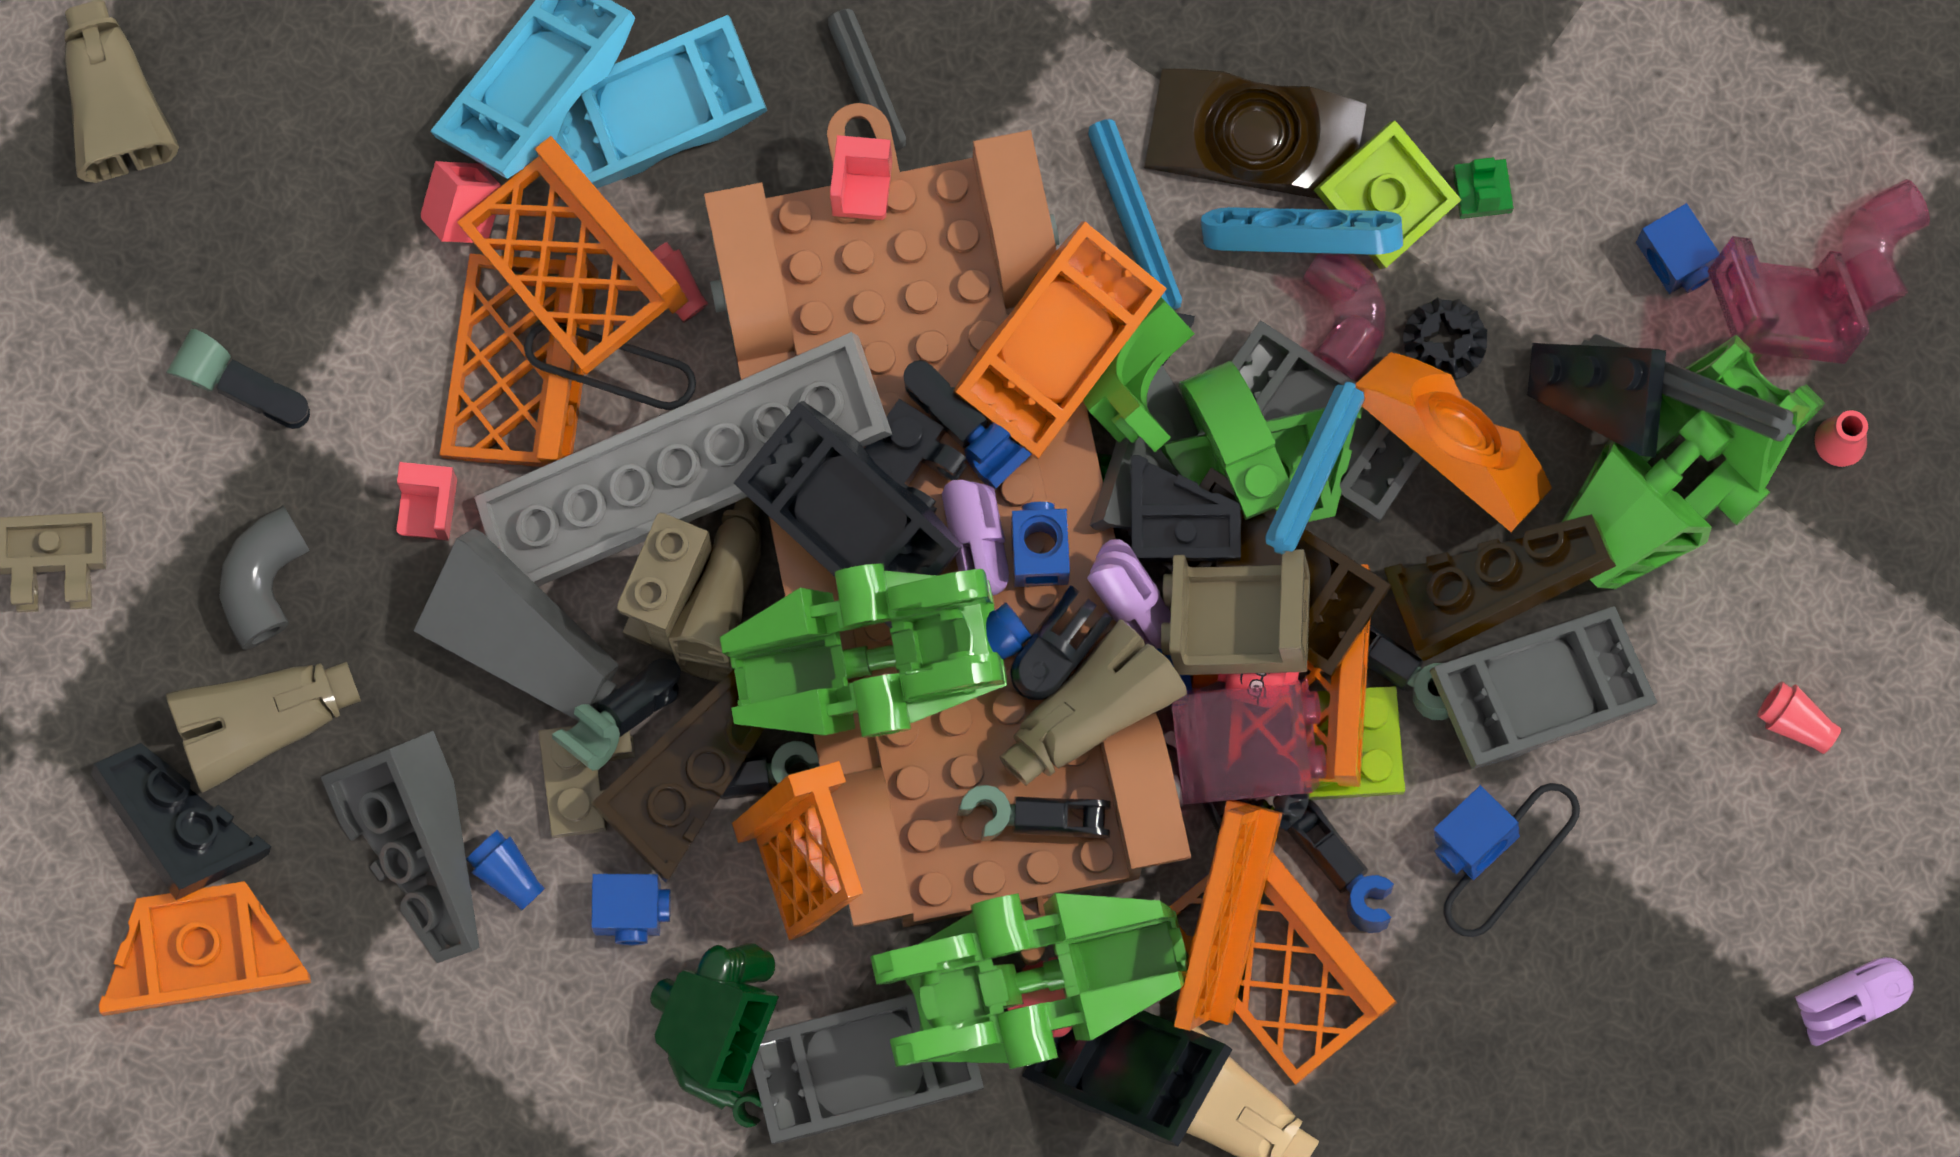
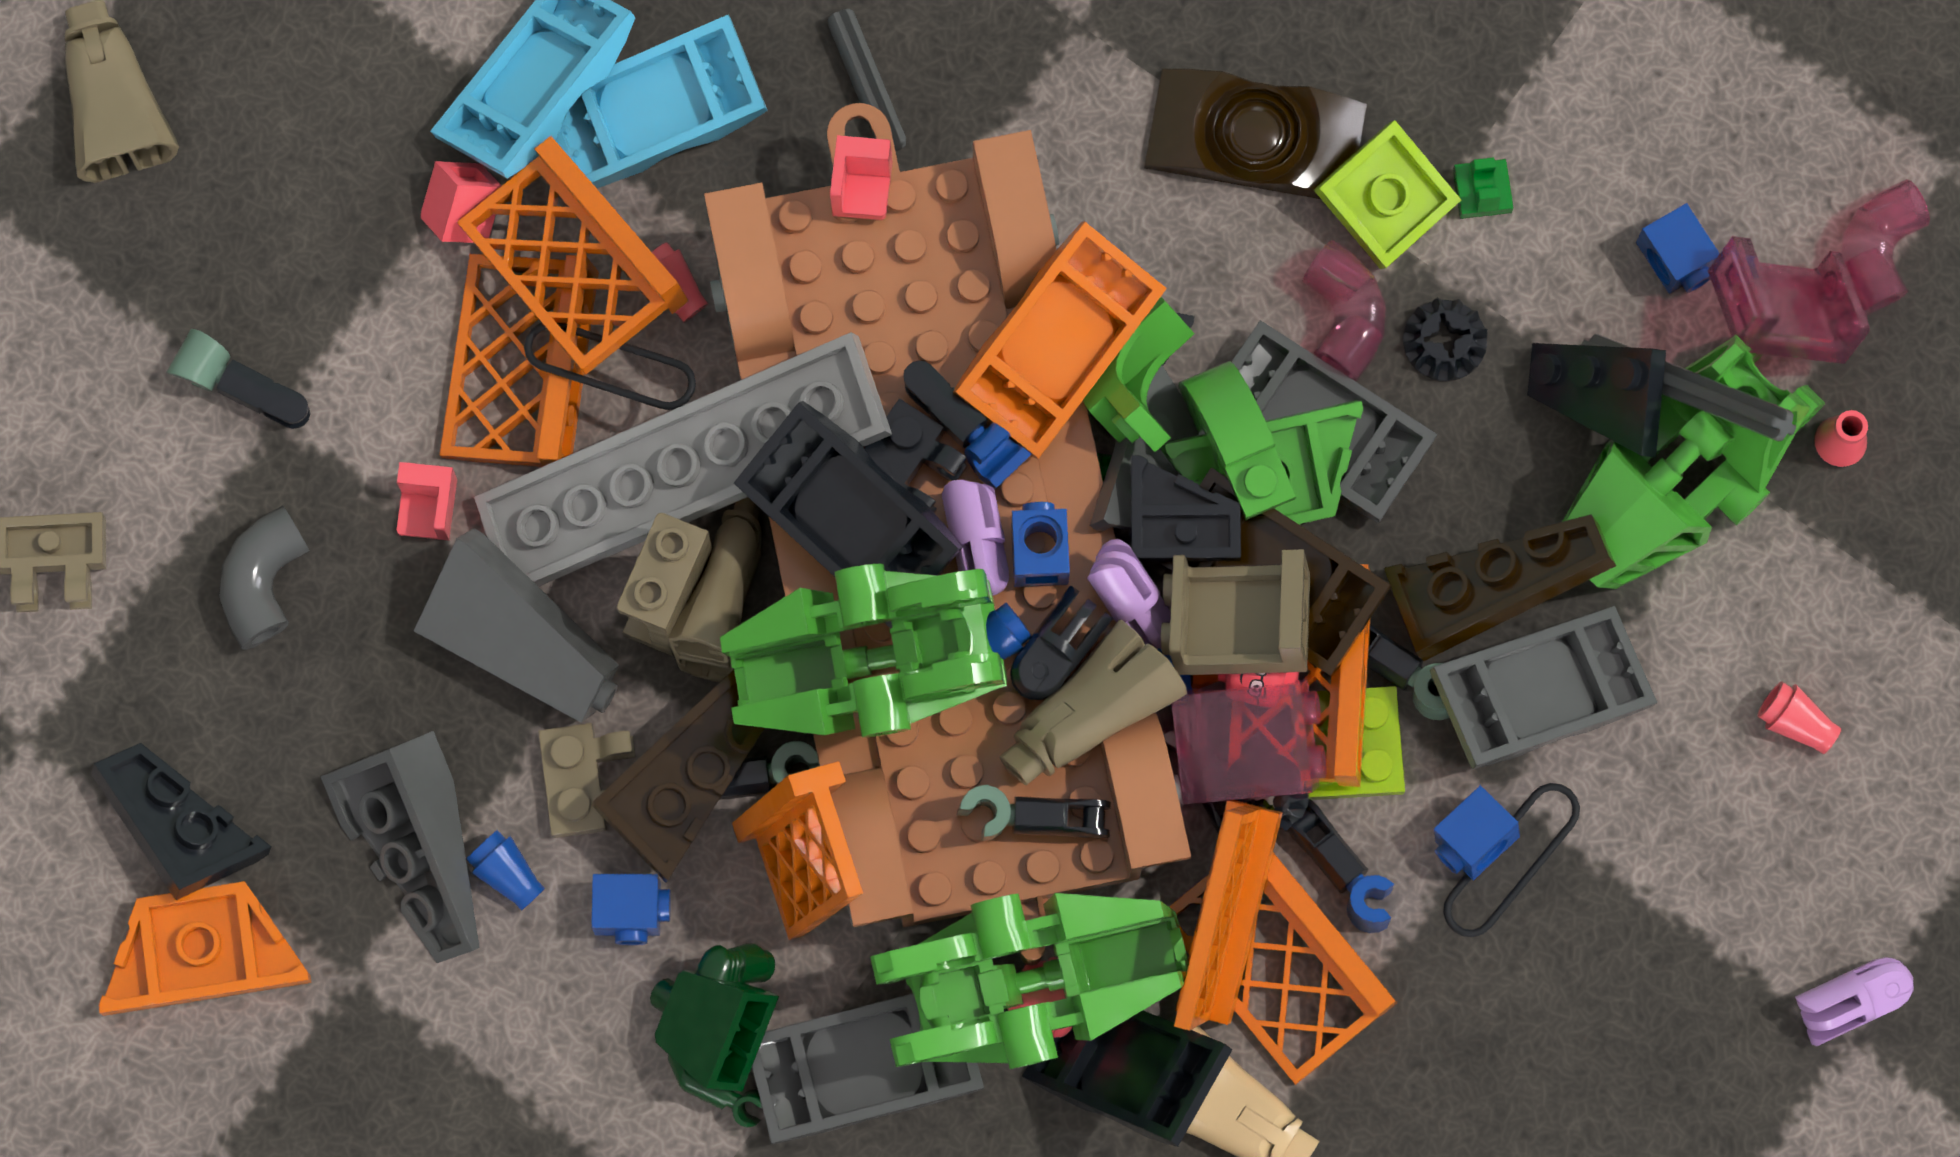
(247, 719): dark tan piece -> none
(598, 732): piece -> none
(1132, 207): dark azure axle -> none
(1302, 230): dark azure beam -> none
(1314, 468): dark azure axle -> none
(1455, 437): orange slope -> none

